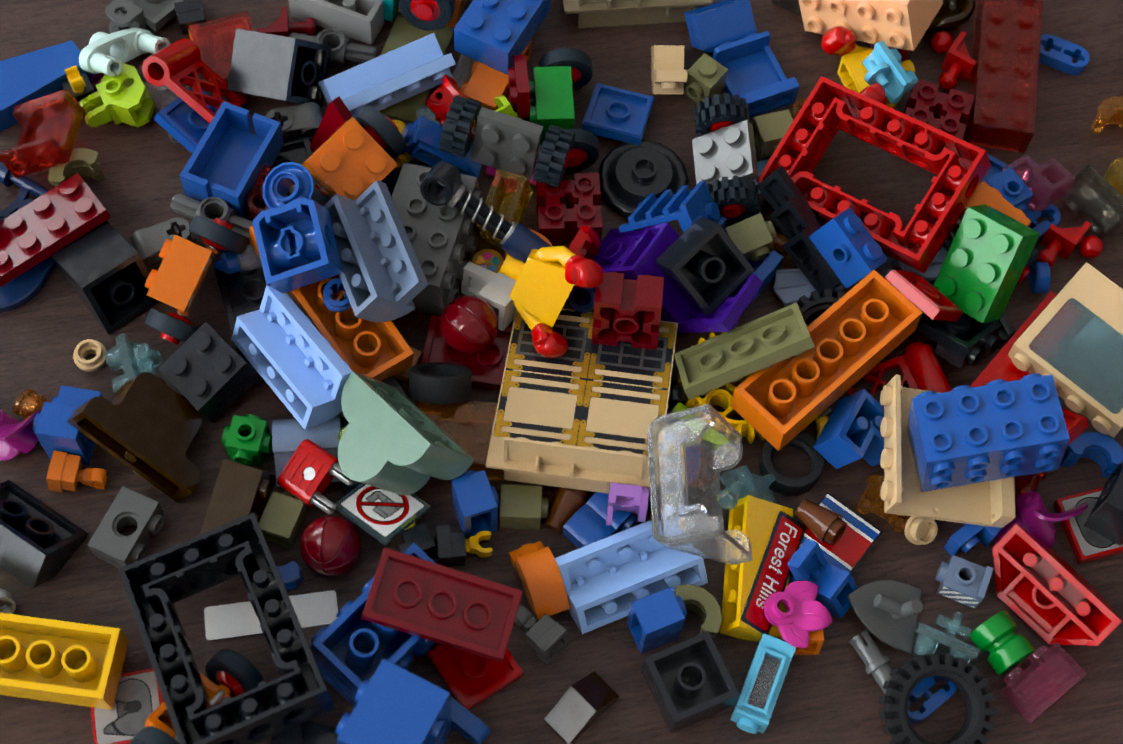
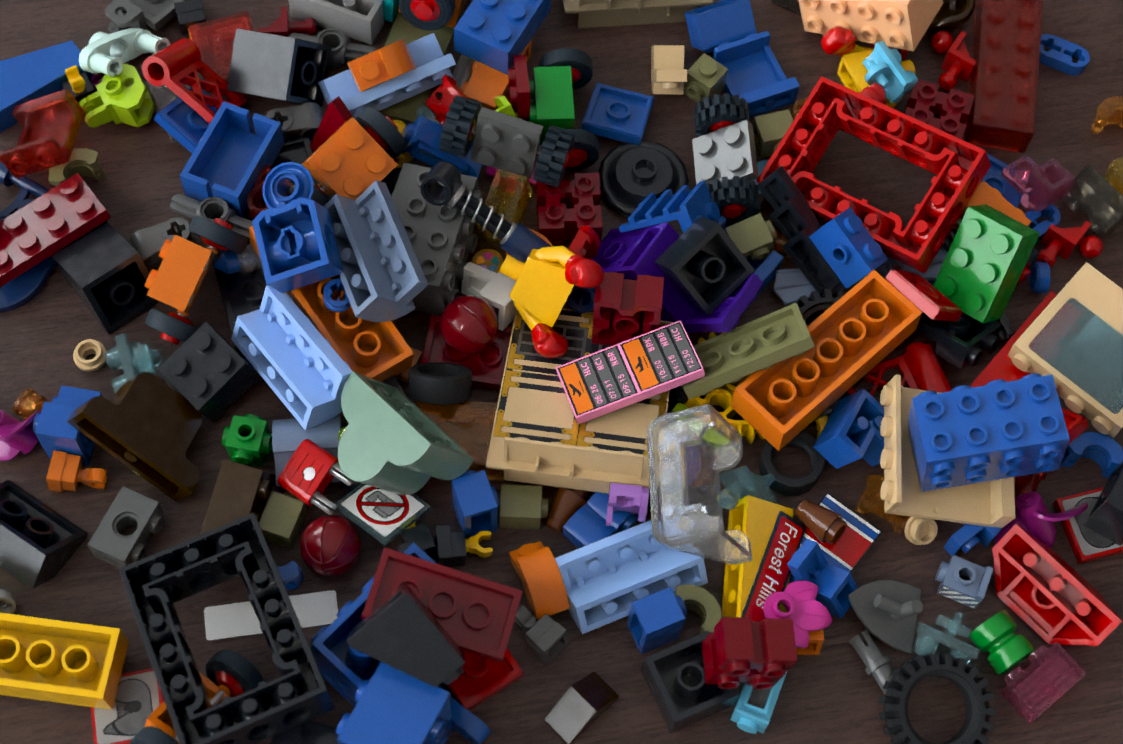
(381, 65): none -> orange brick
(410, 640): none -> black slope
(630, 372): none -> tile
(749, 652): none -> dark red brick
(933, 701): blue beam -> none
(1012, 188): blue brick -> none

